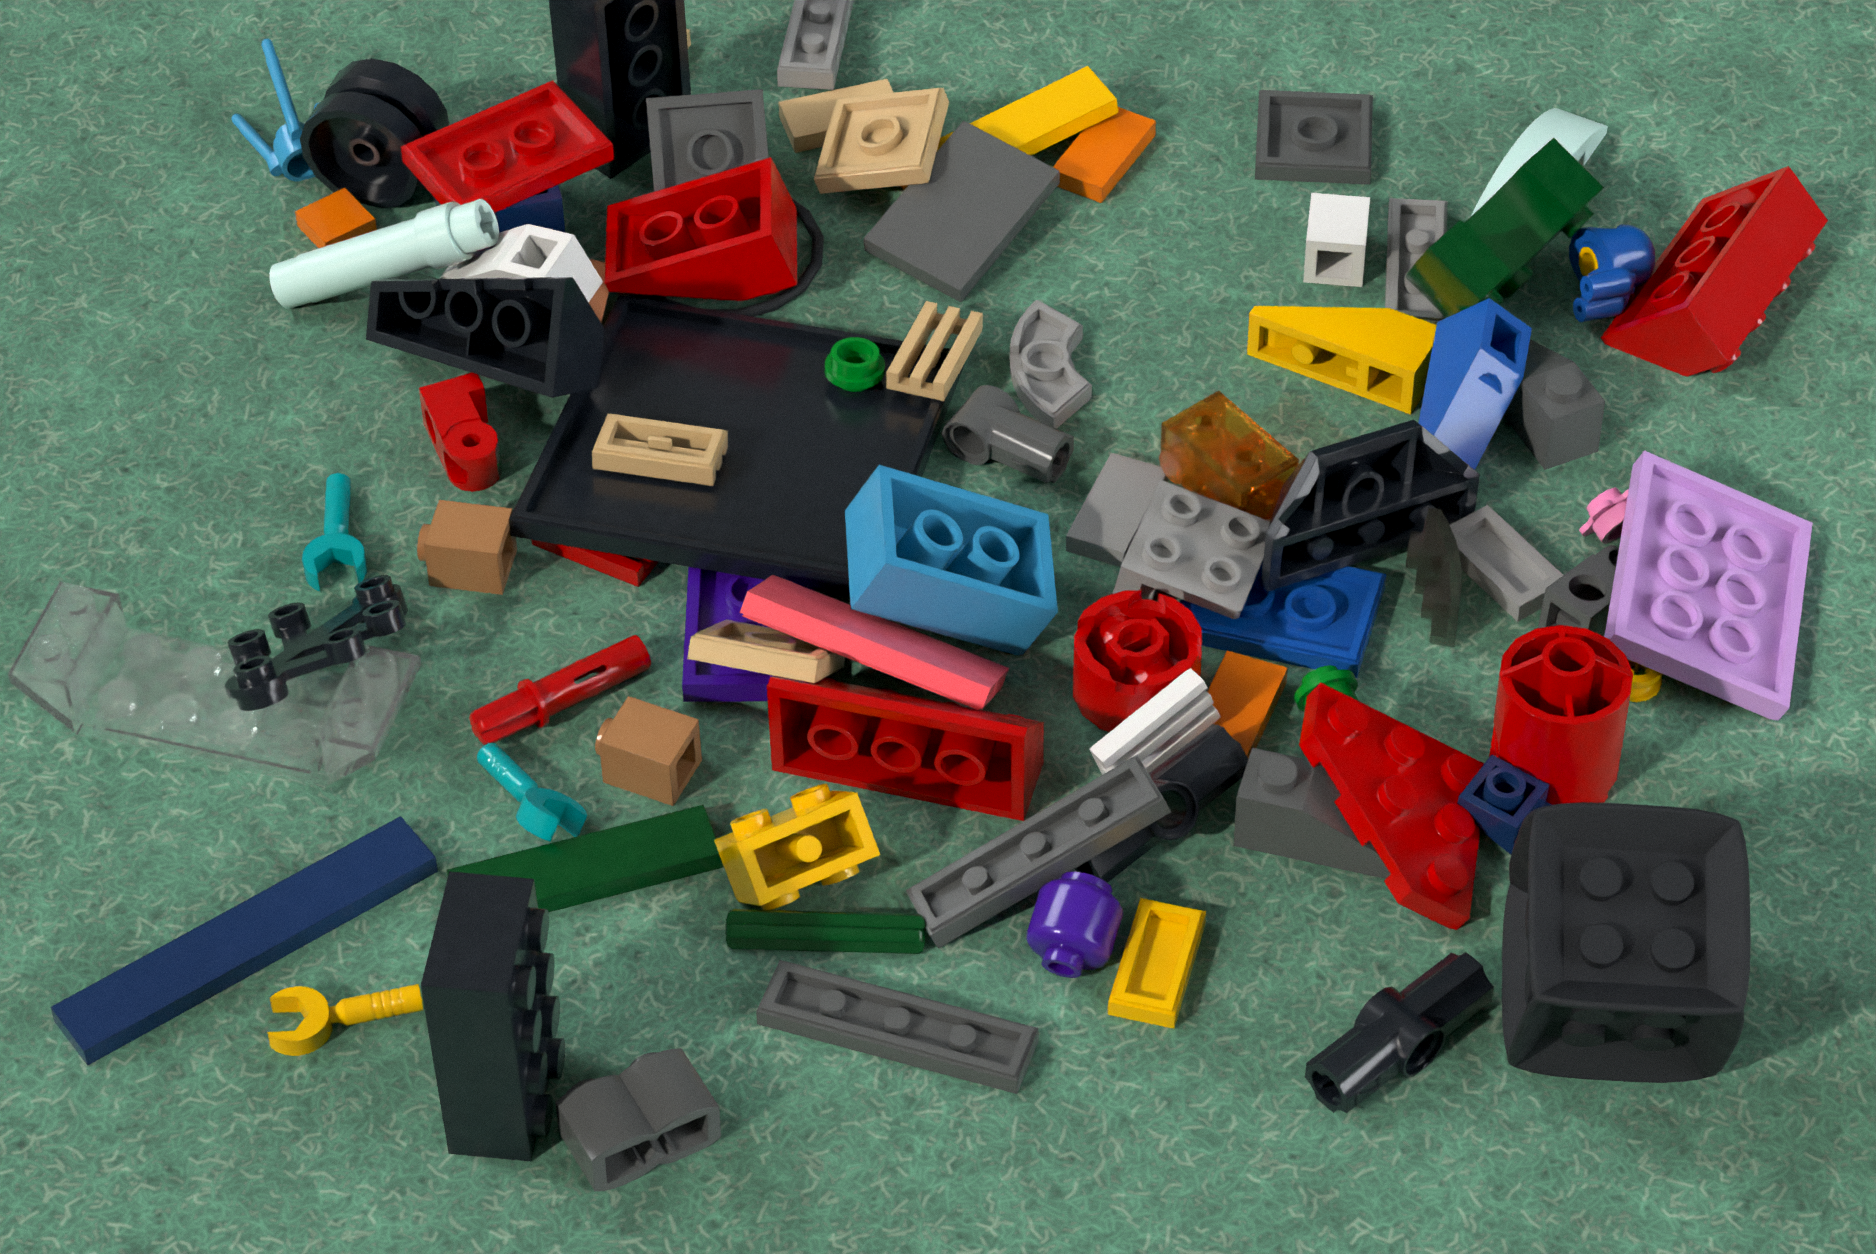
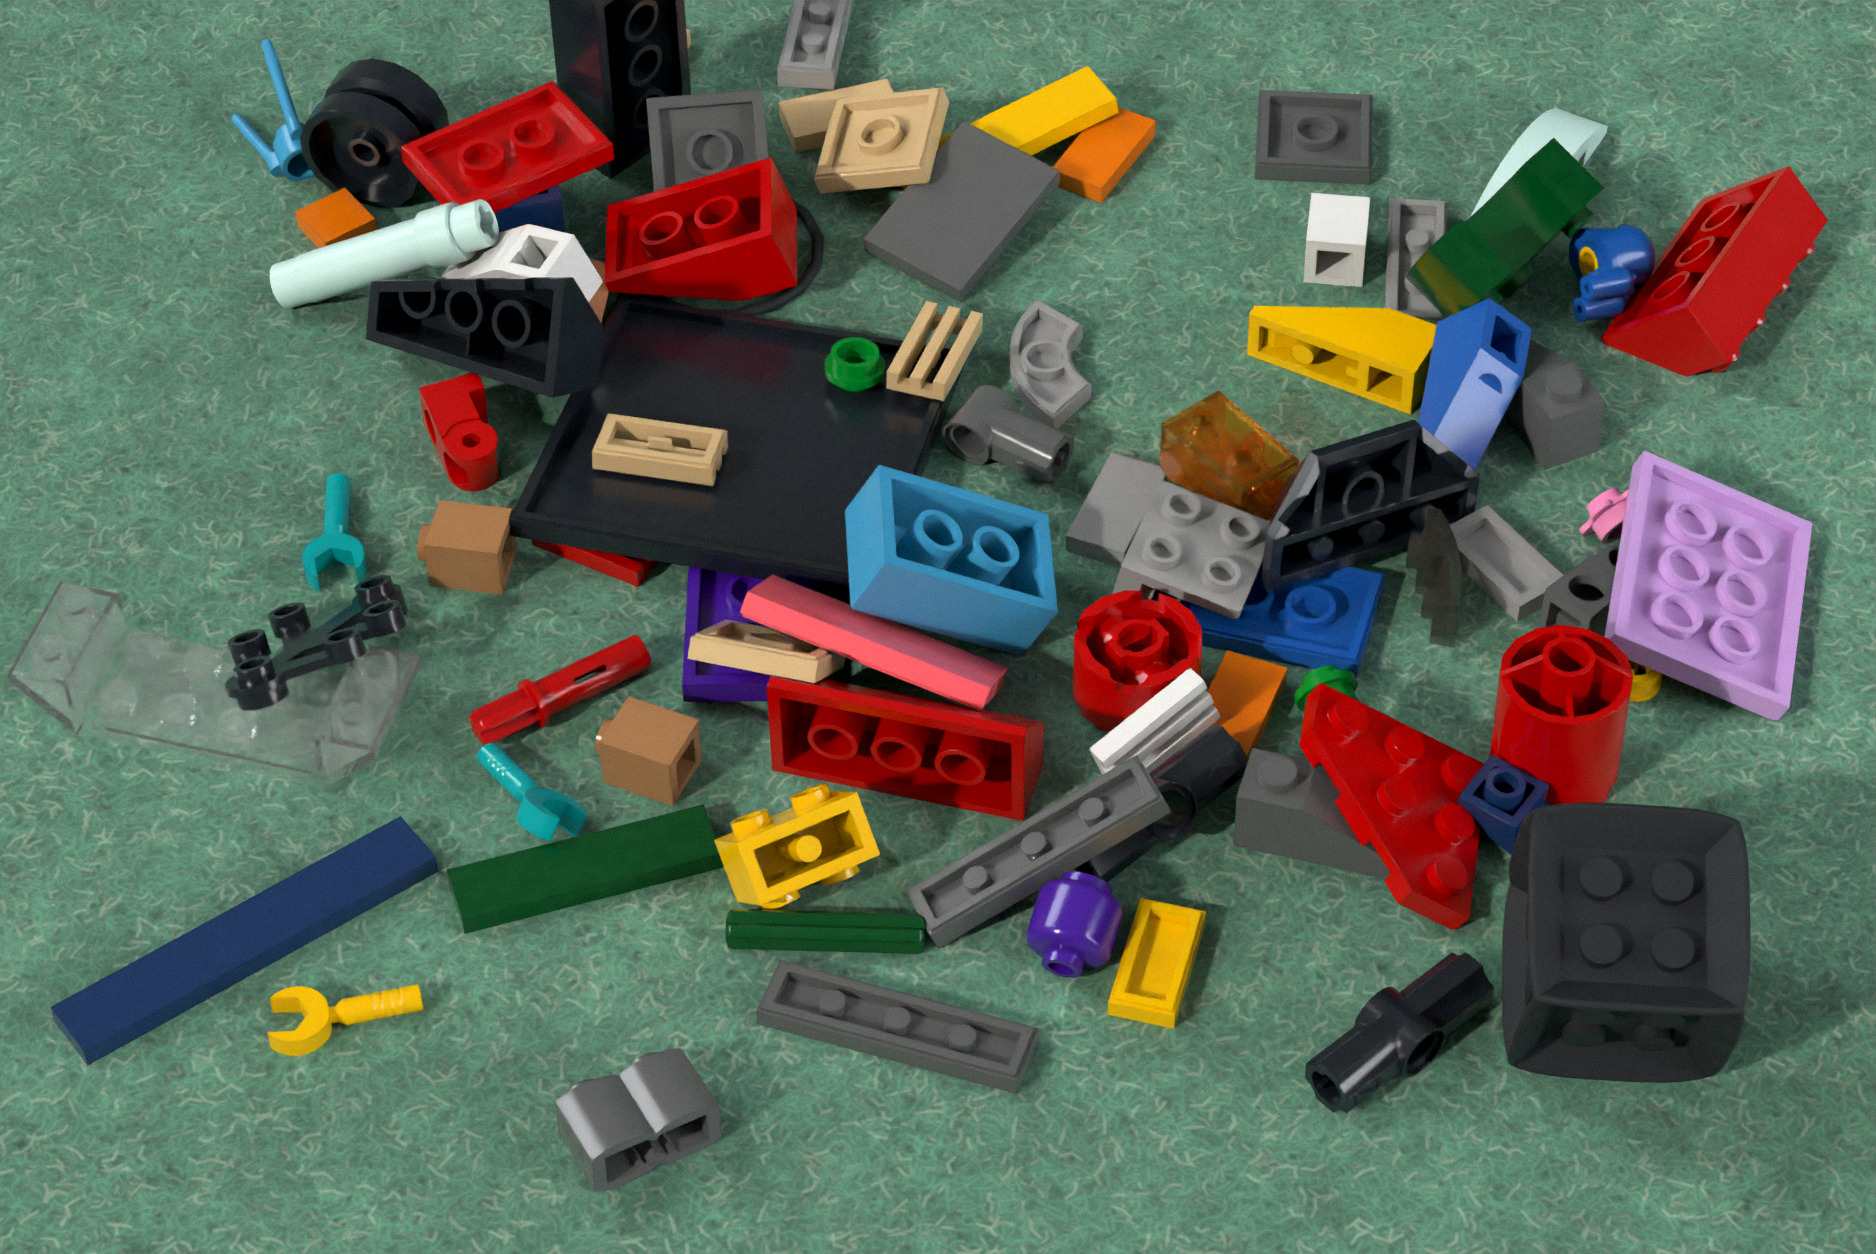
(492, 1016): black brick -> none

